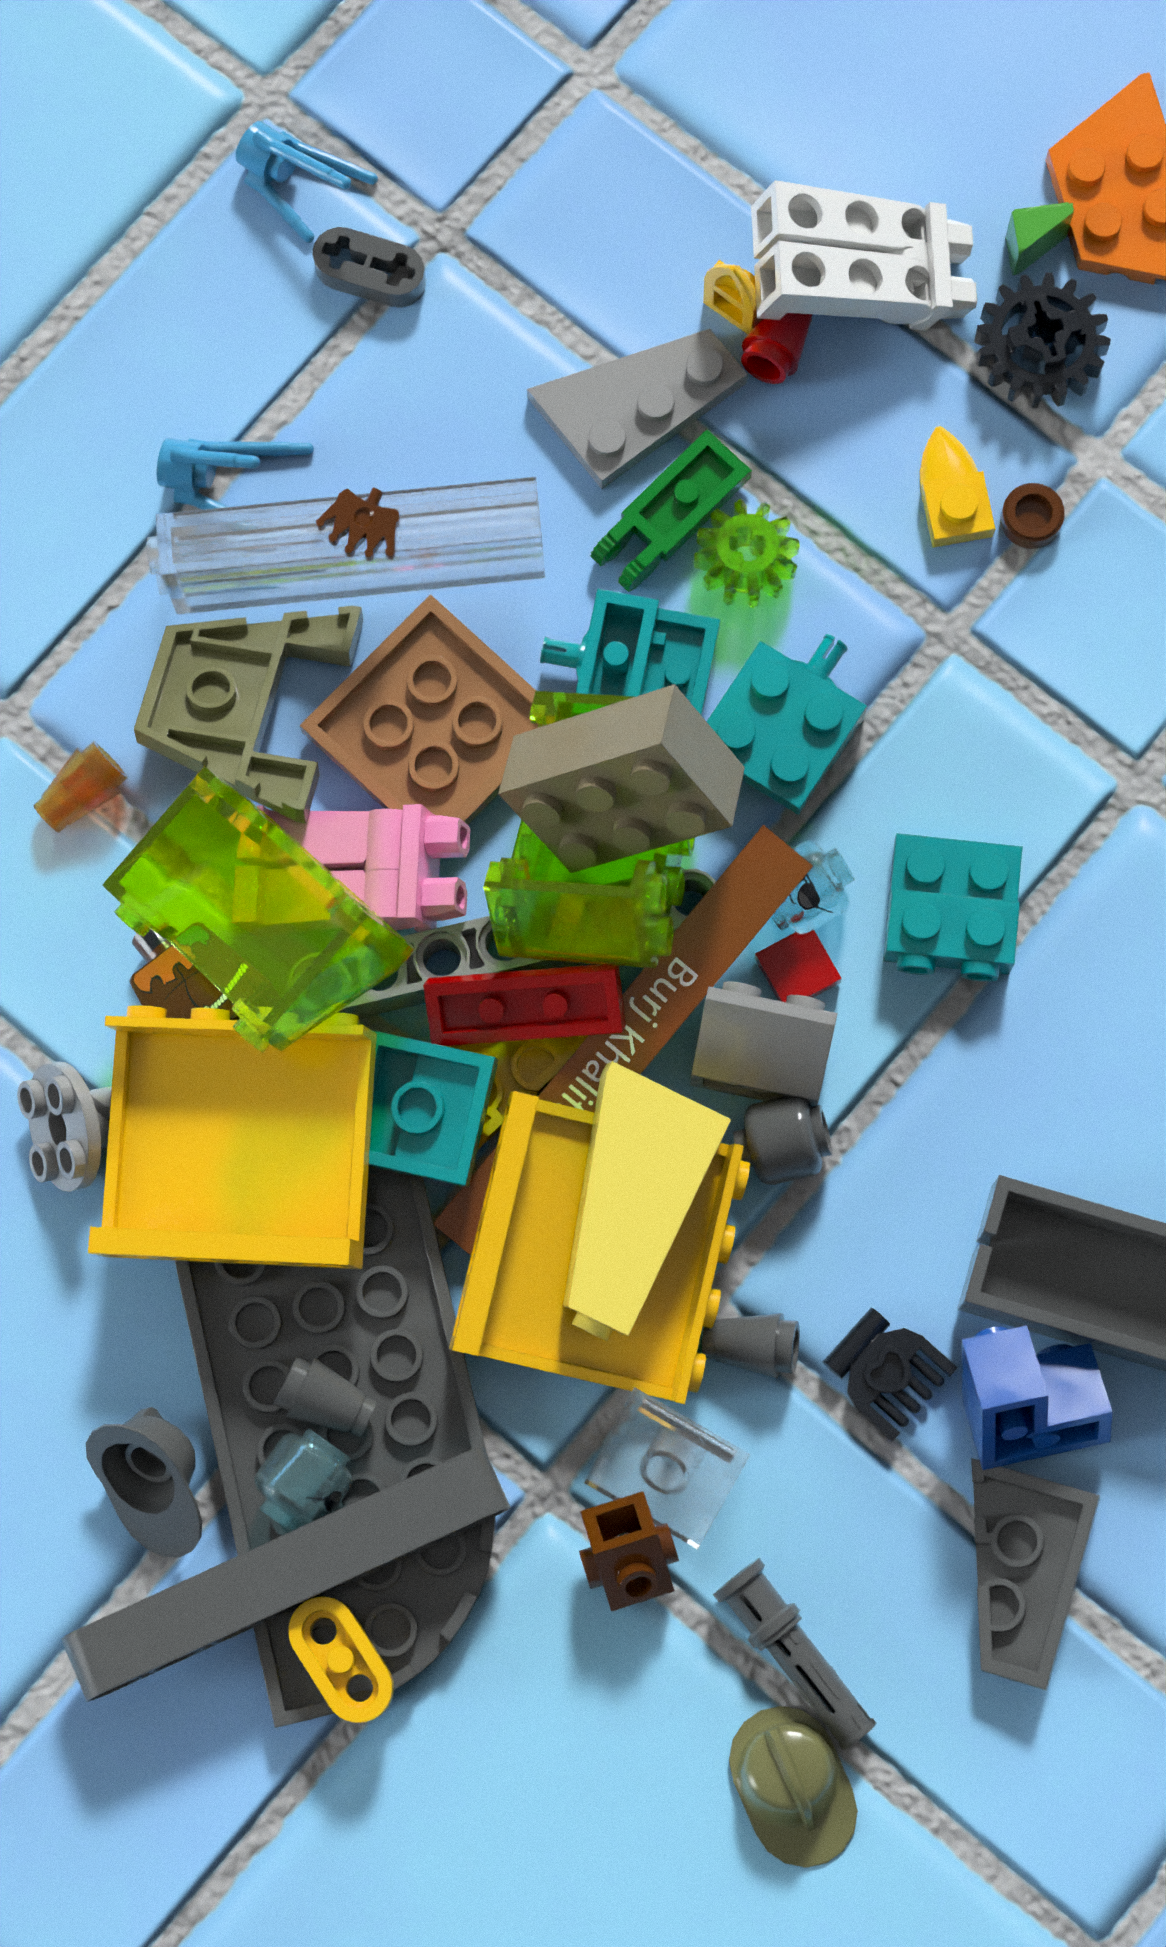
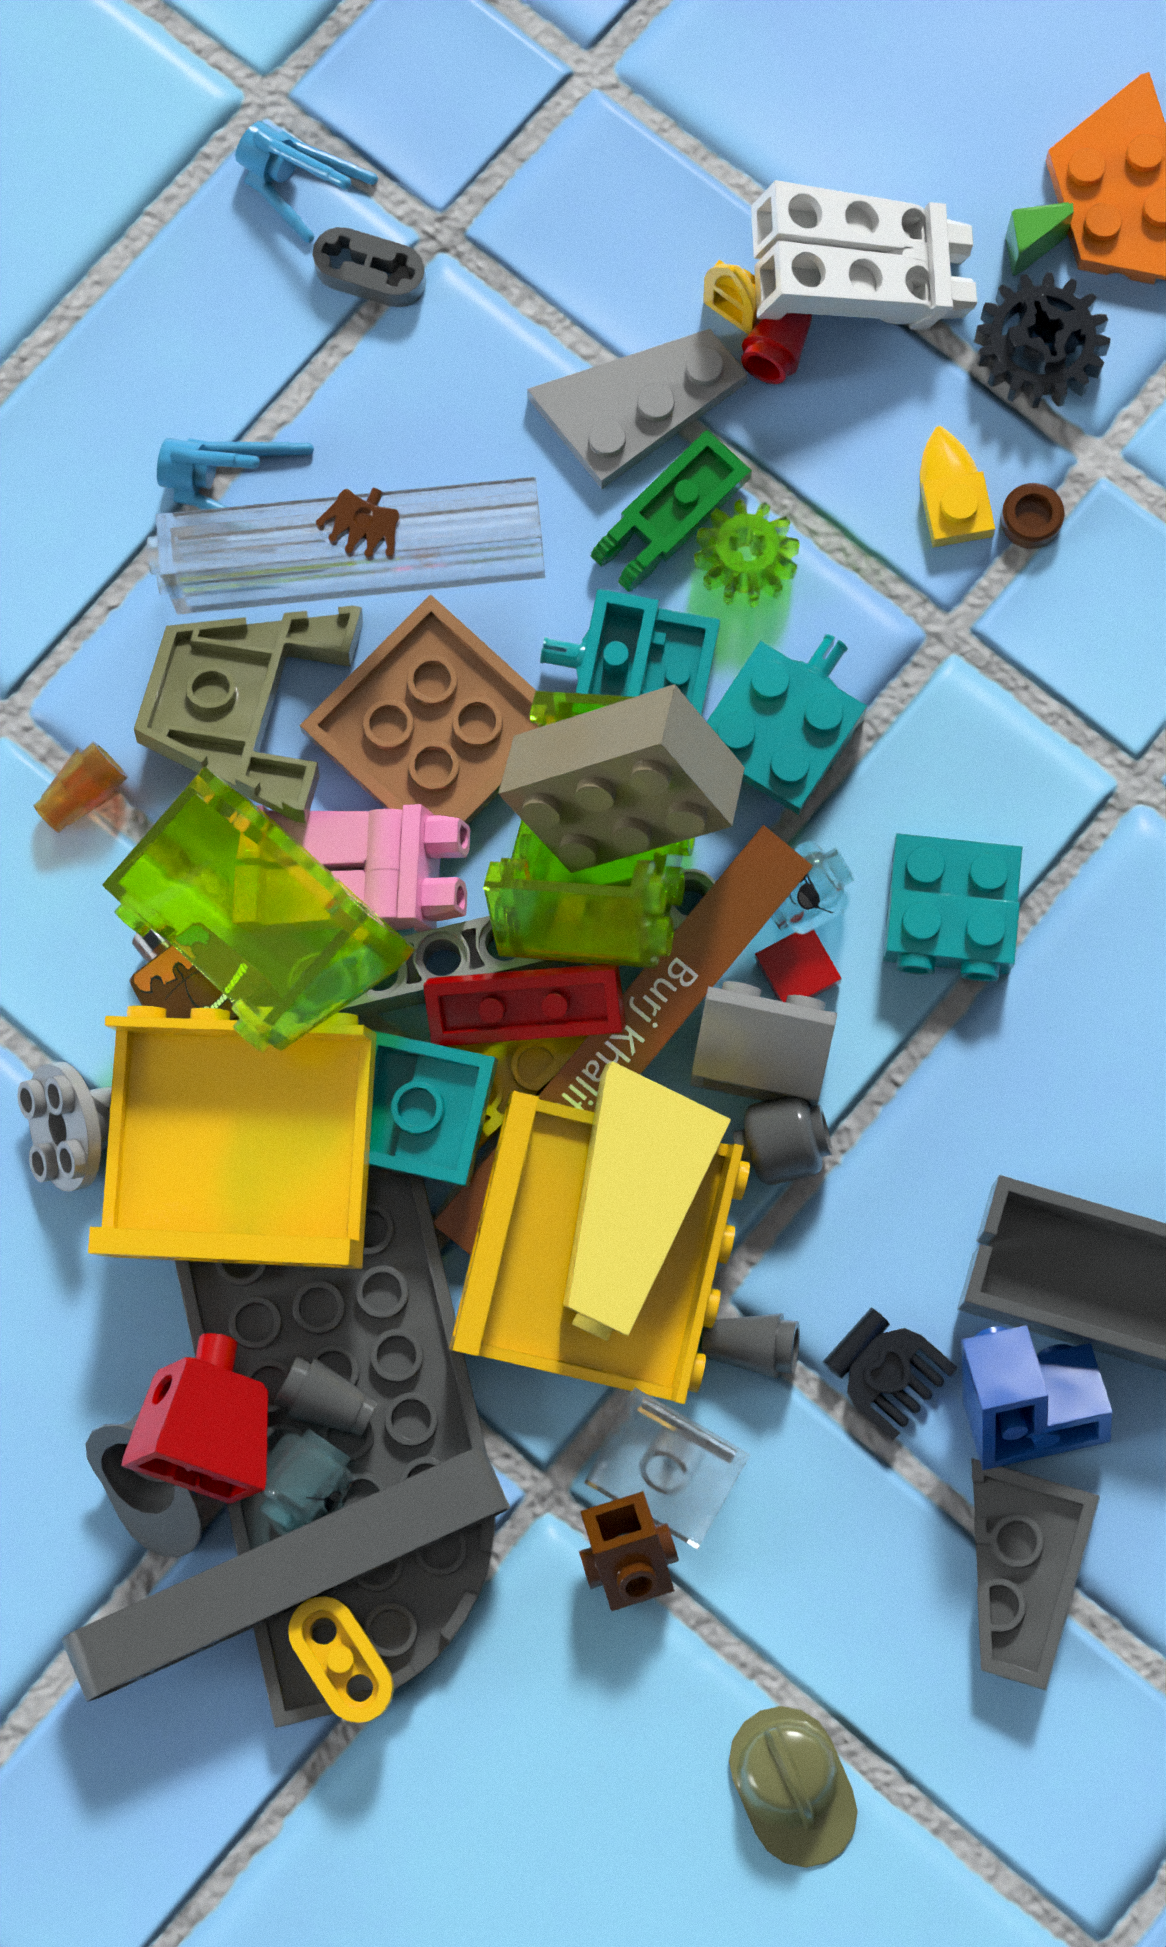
(203, 1425): none -> red torso
(776, 1627): dark grey pin -> none

